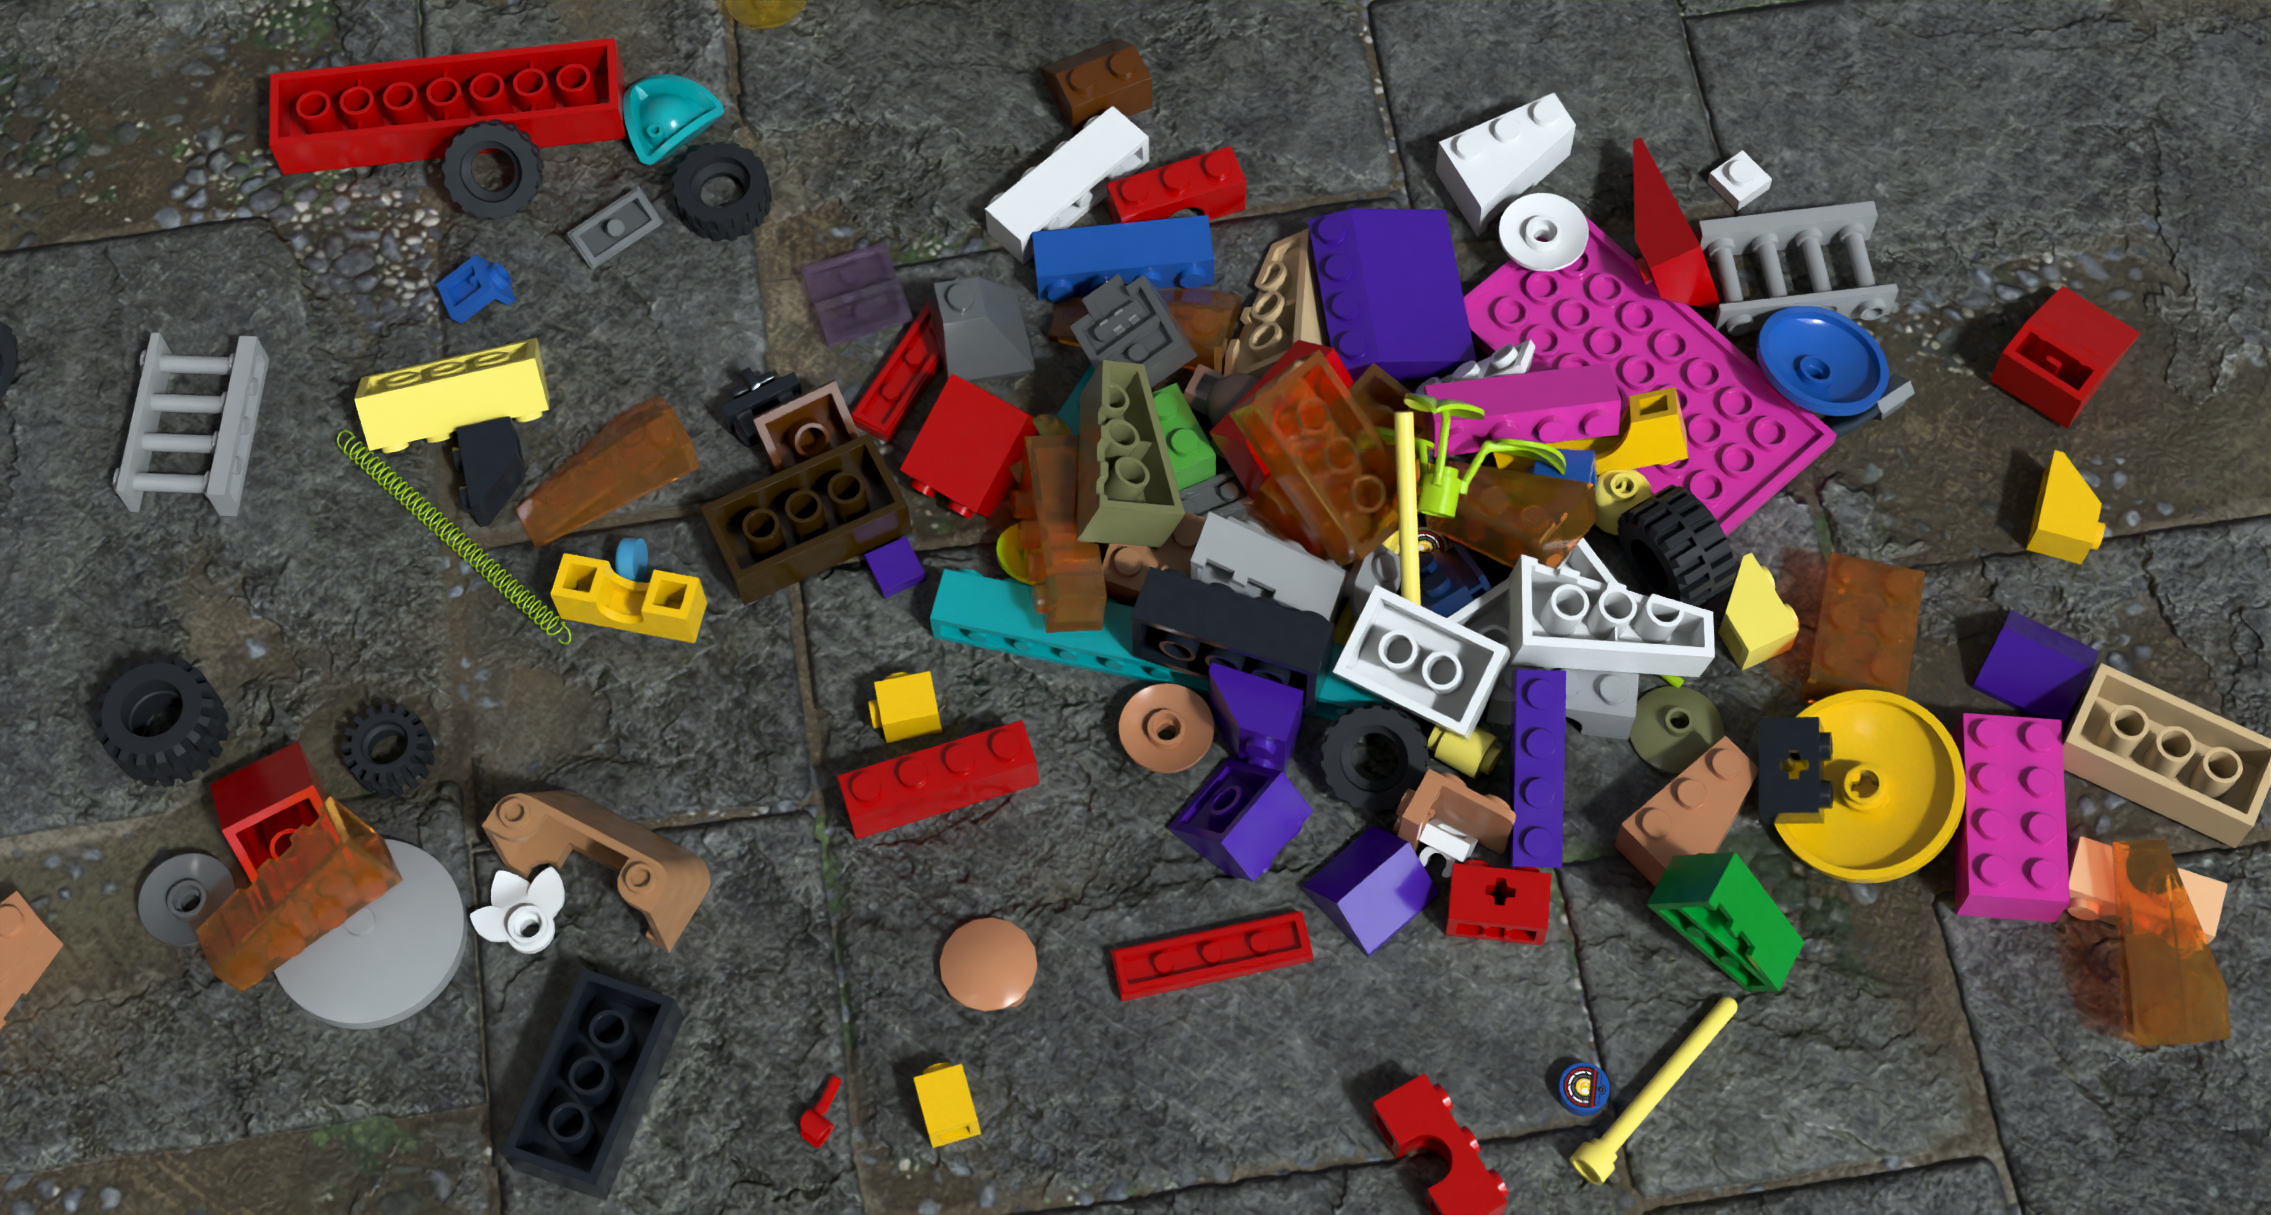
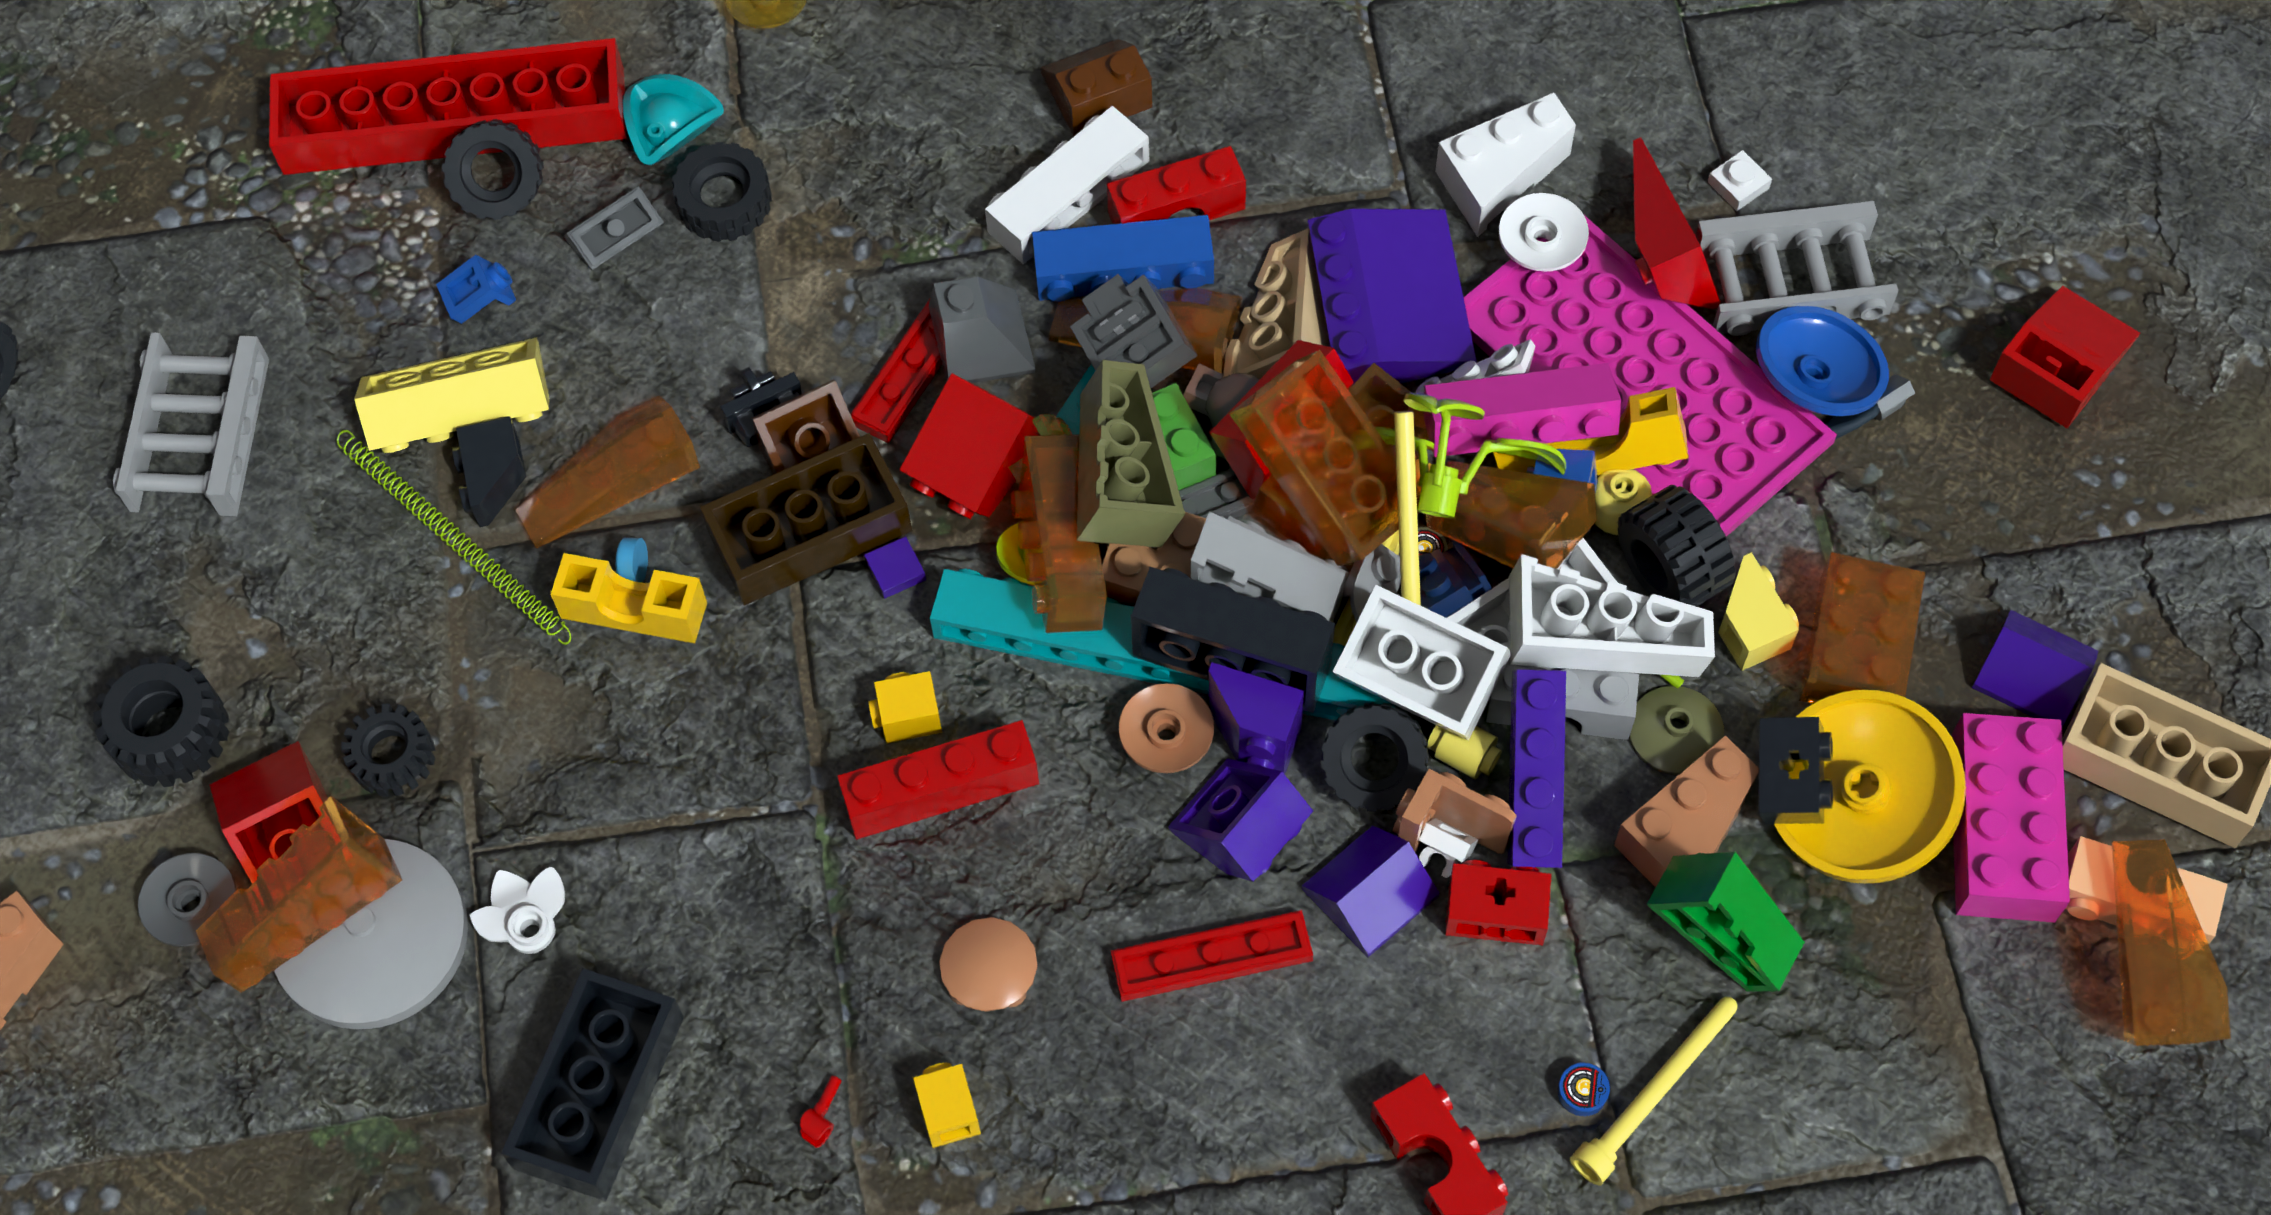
(652, 871): medium nougat windscreen -> none
(856, 294): clear purple slope -> none
(2065, 513): yellow slope -> none

